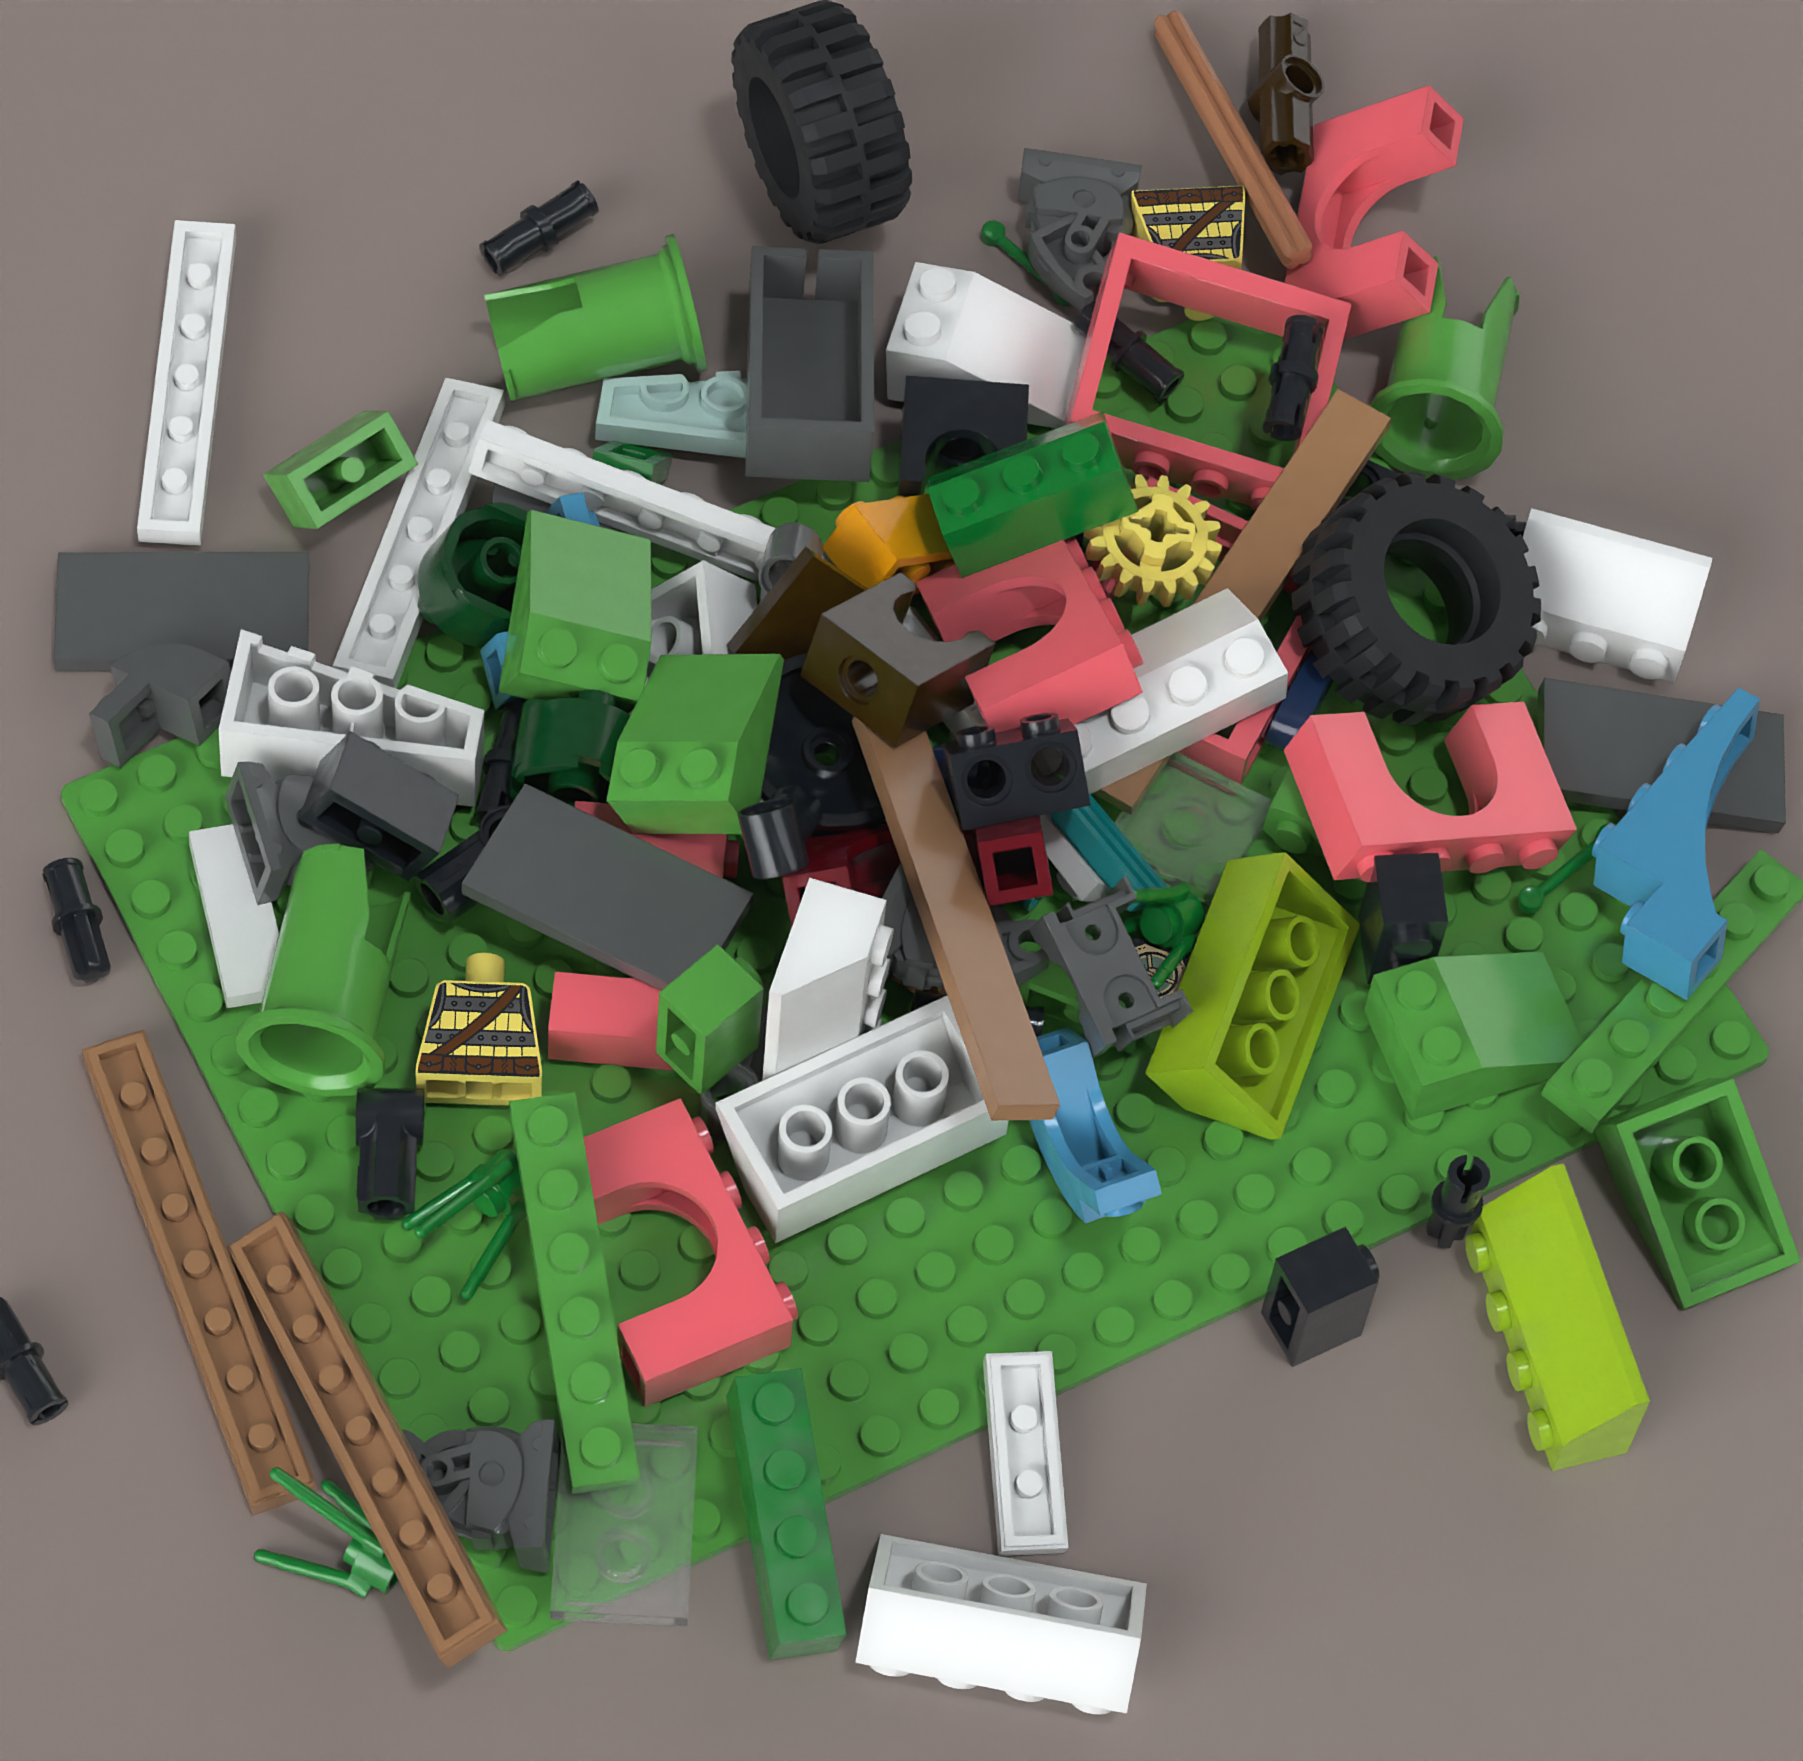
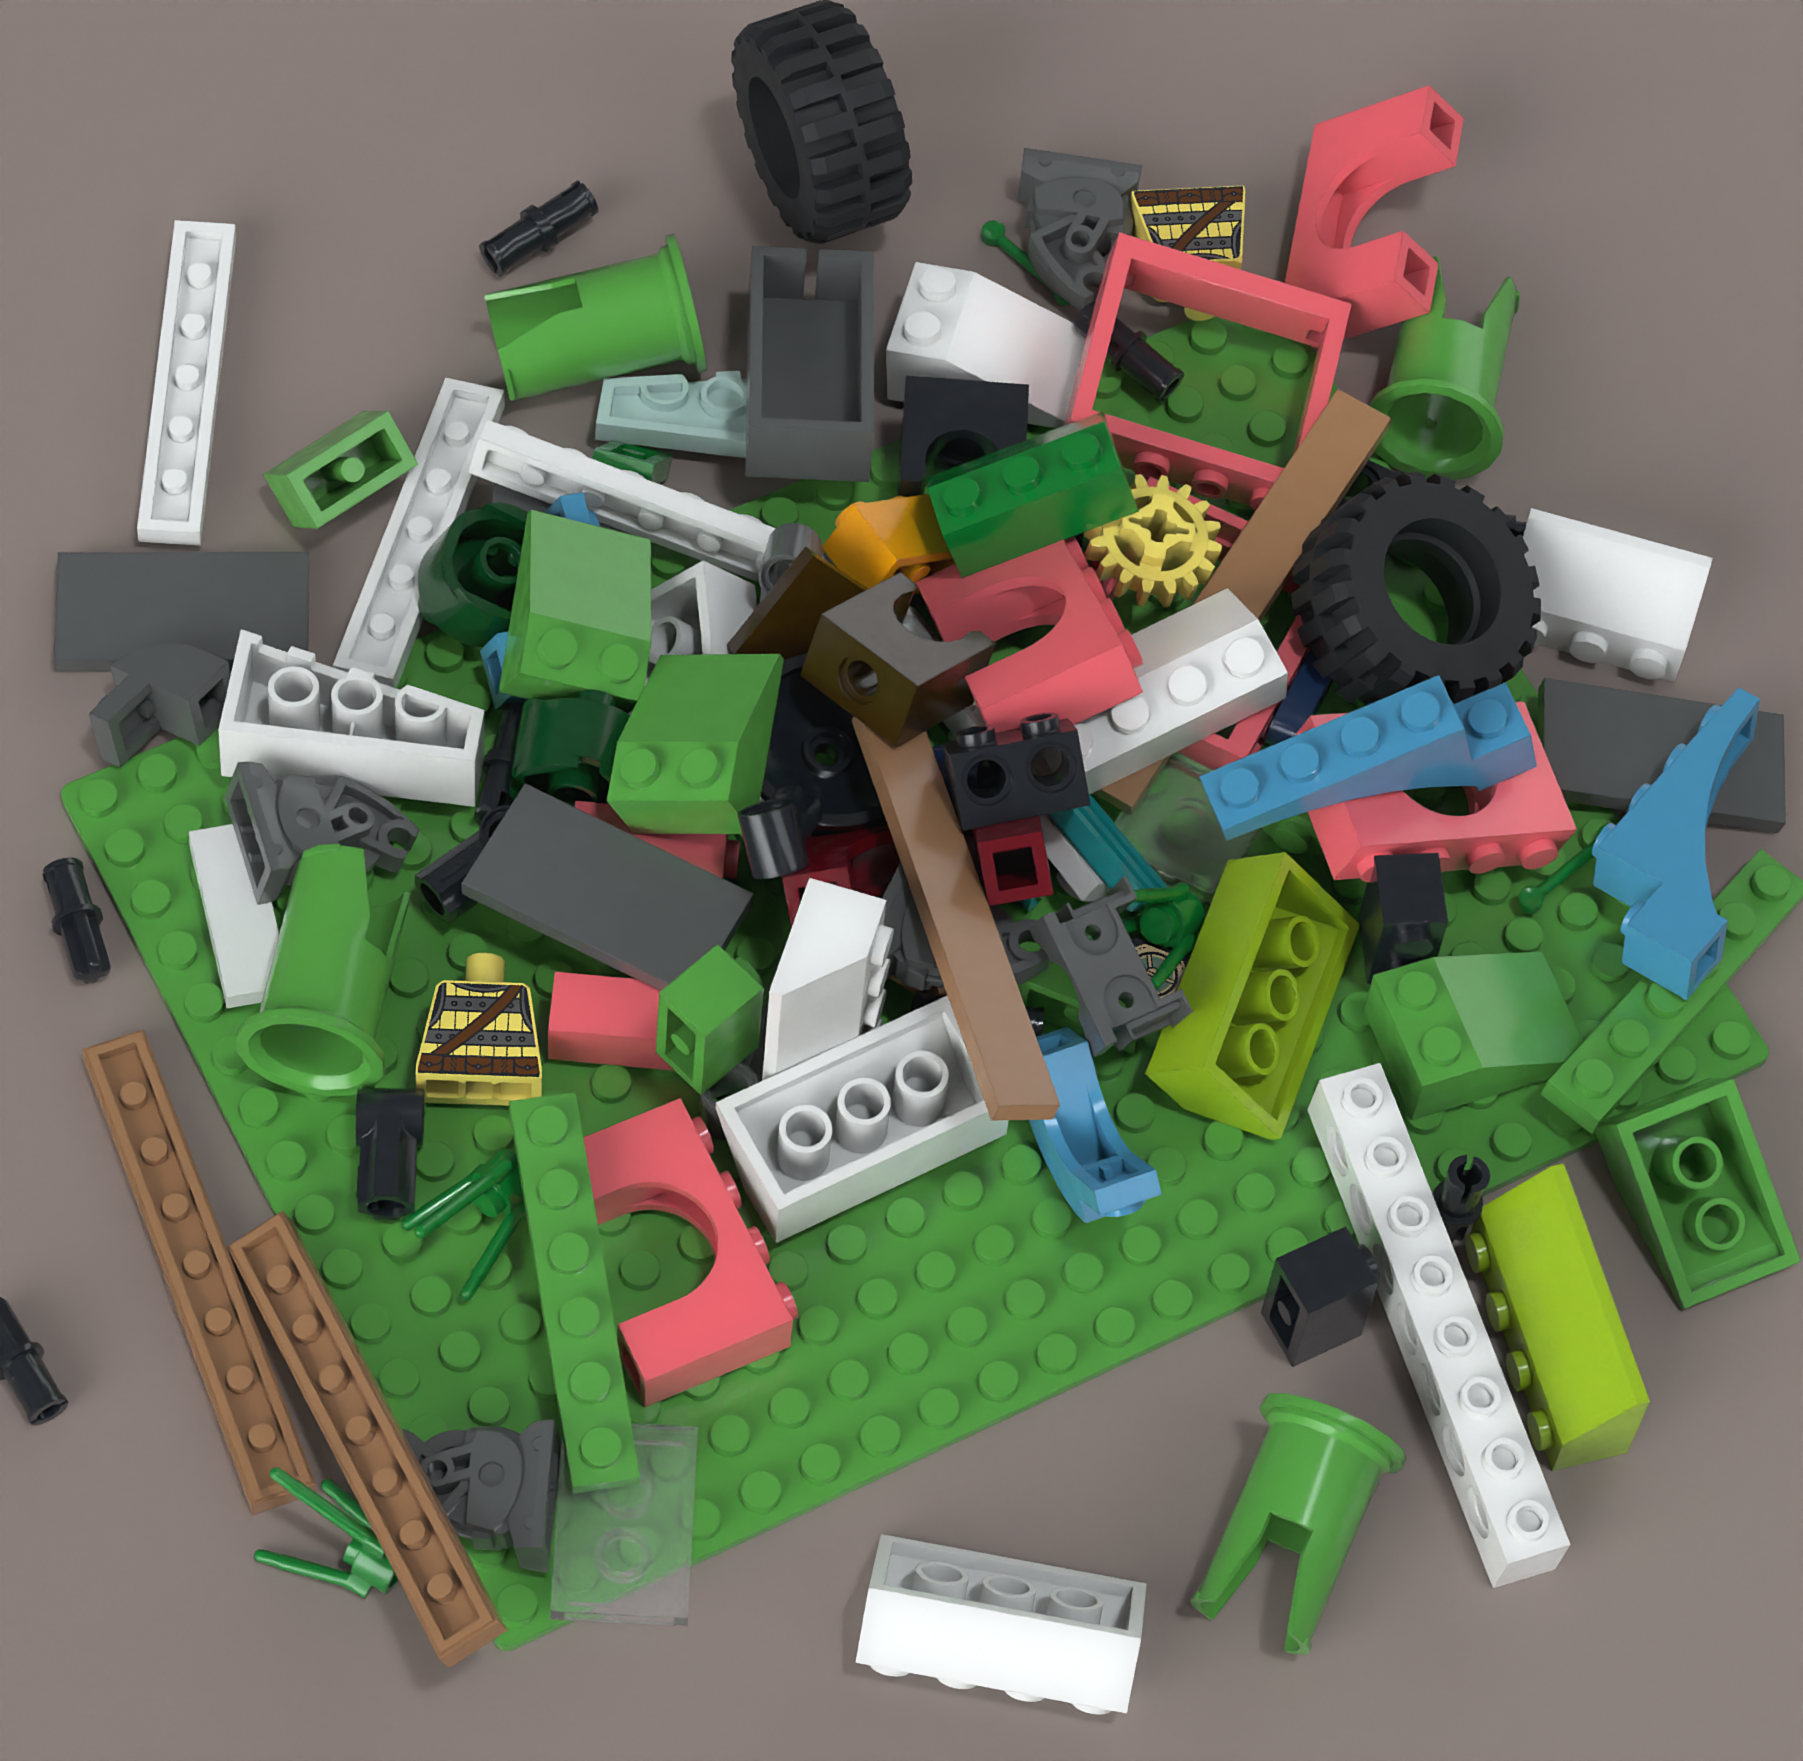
(379, 806): black brick -> none
(785, 1514): green brick -> none
(1025, 1453): white tile -> none
(1233, 140): nougat axle -> none
(1285, 94): dark brown piece -> none
(1293, 378): black pin -> none
(1306, 1497): none -> bright green piece
(1379, 749): none -> dark azure arch
(1438, 1327): none -> white brick

